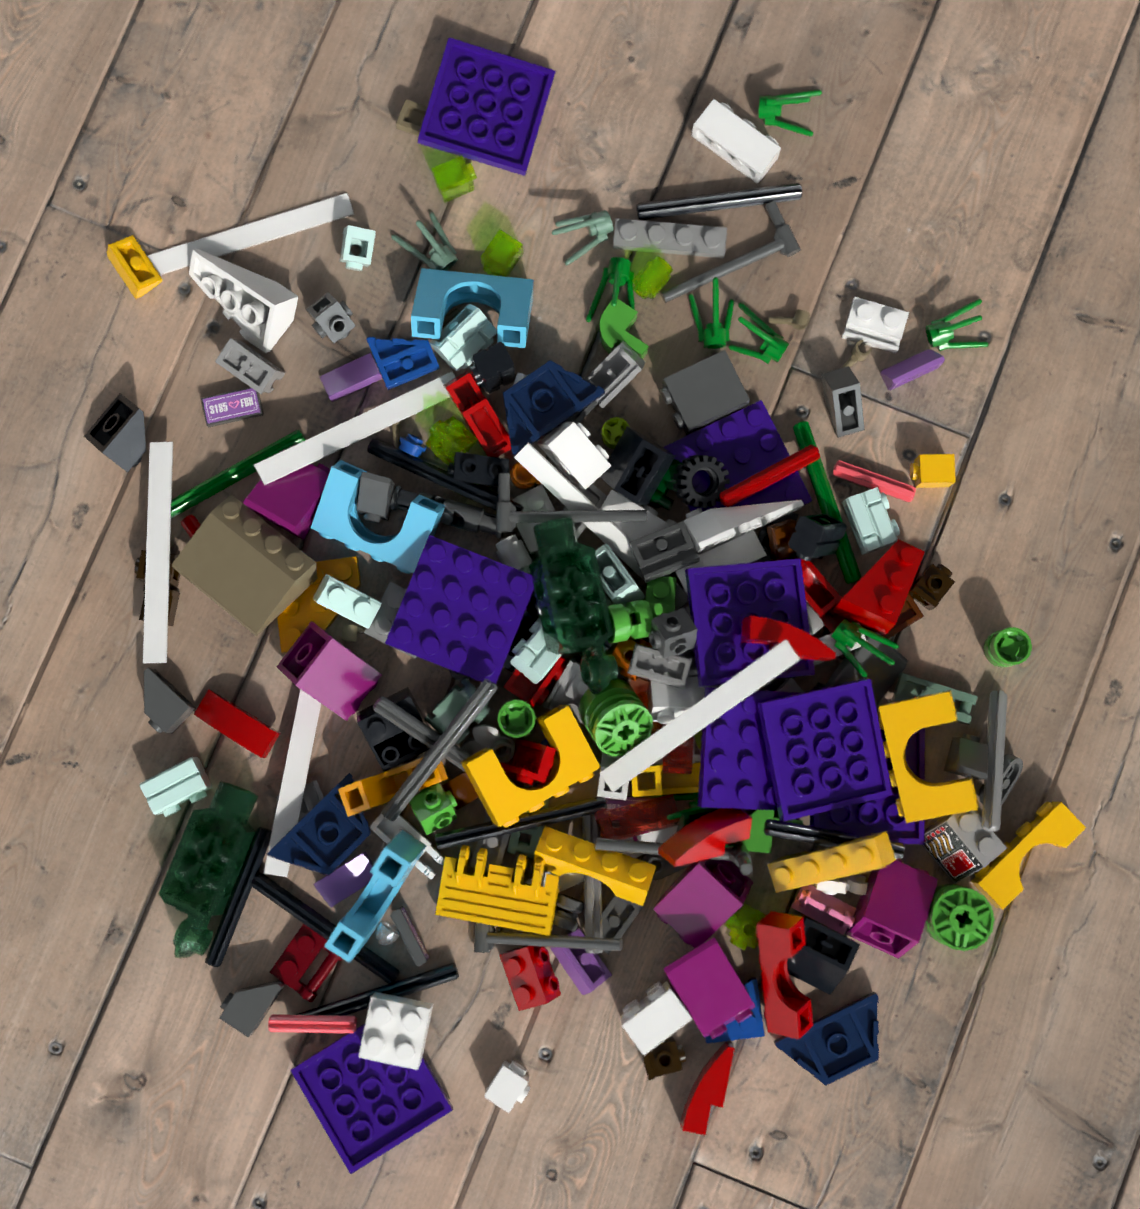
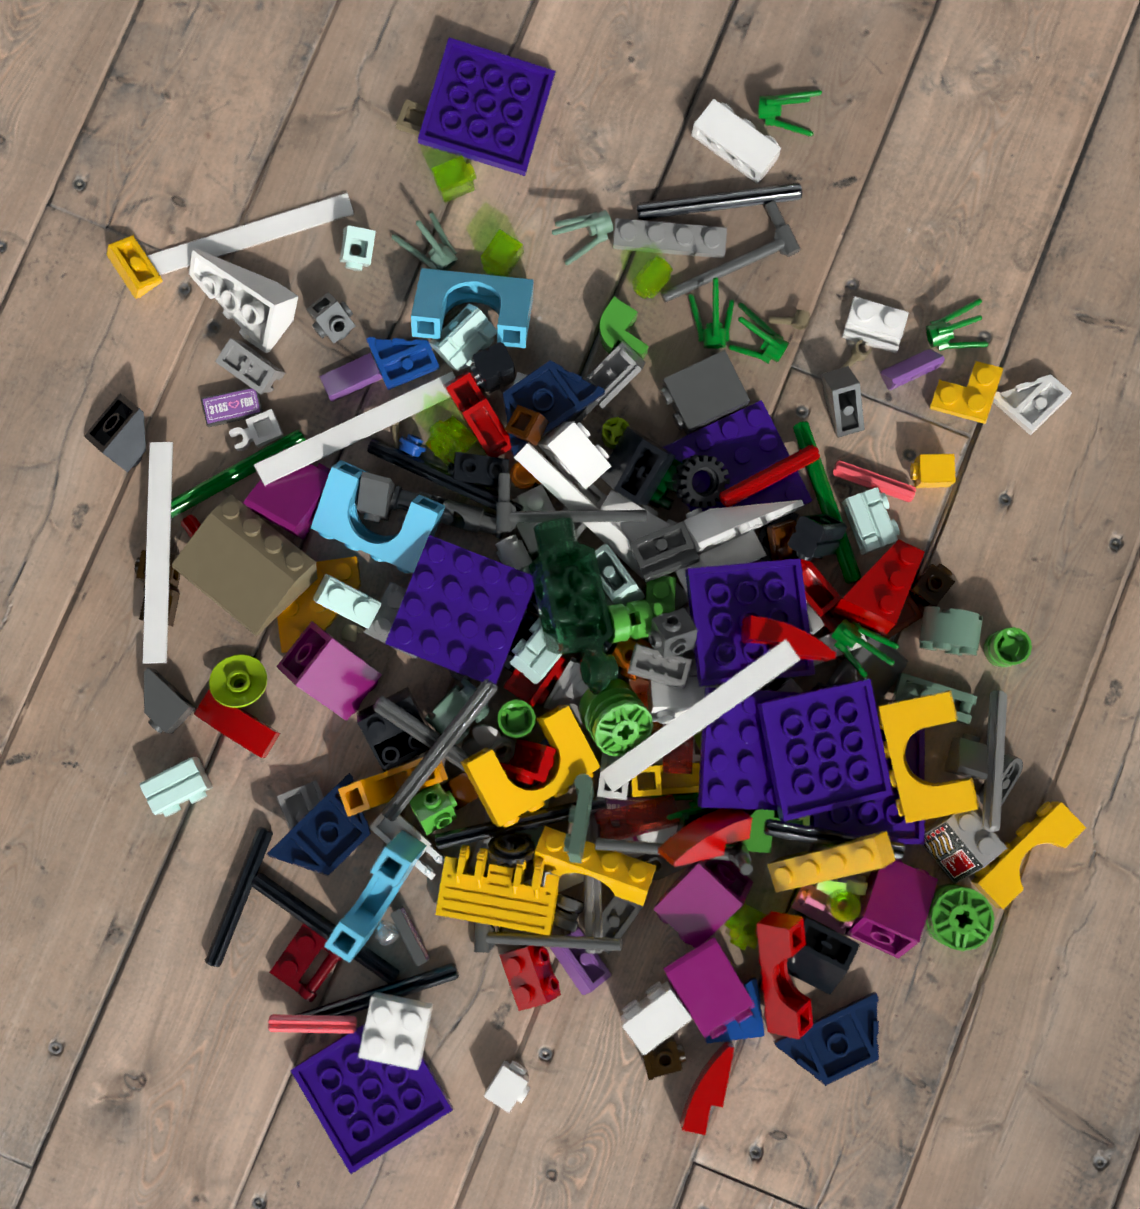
(208, 865): clear green brick -> none
(238, 670): none -> lime dish
(249, 1006): dark grey slope -> none
(261, 429): none -> white plate
(294, 777): white piece -> none
(345, 880): medium lavender slope -> none
(519, 848): none -> black gear
(527, 425): none -> reddish brown slope
(579, 816): none -> sand green plate
(618, 274): green plant -> none
(852, 907): none -> clear neon green brick
(950, 630): none -> sand green brick
(971, 401): none -> yellow plate
(1032, 402): none -> white wing

